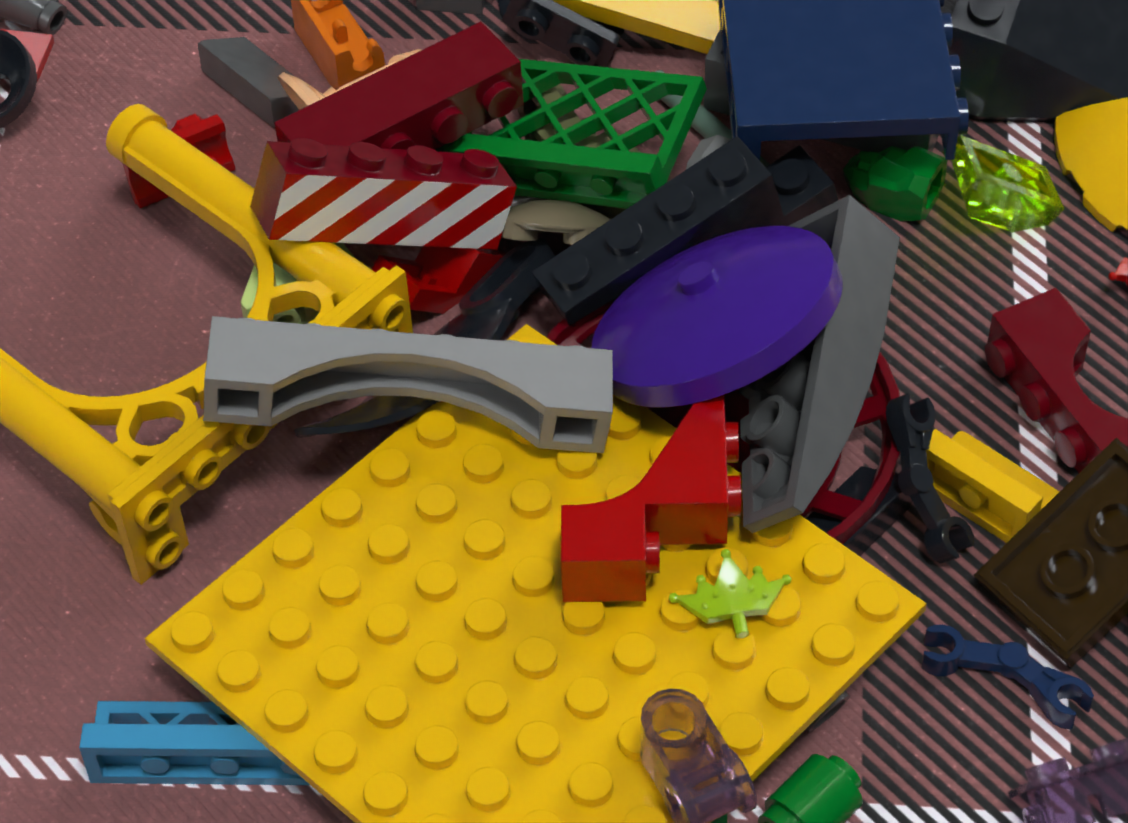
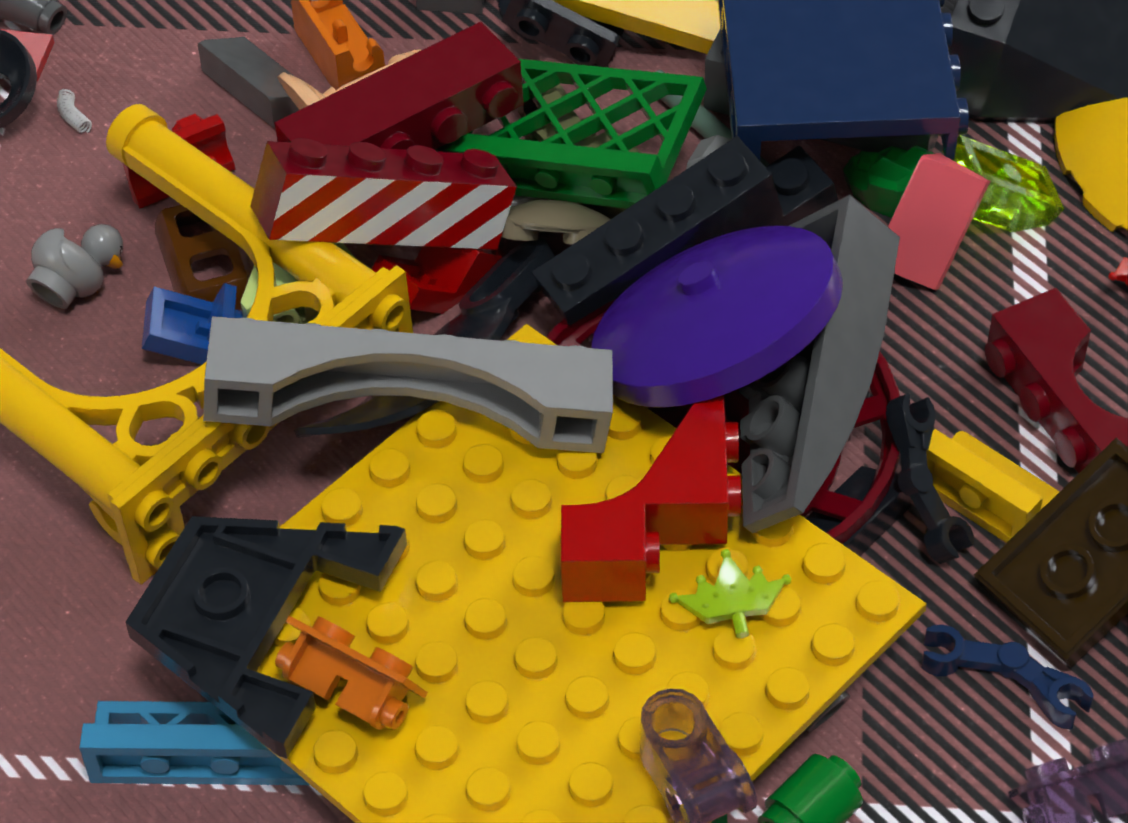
(69, 105): none -> white leg
(73, 271): none -> light grey animal
(182, 251): none -> reddish brown piece
(182, 324): none -> blue bracket
(227, 598): none -> black wing
(373, 685): none -> orange hinge
(934, 217): none -> coral slope

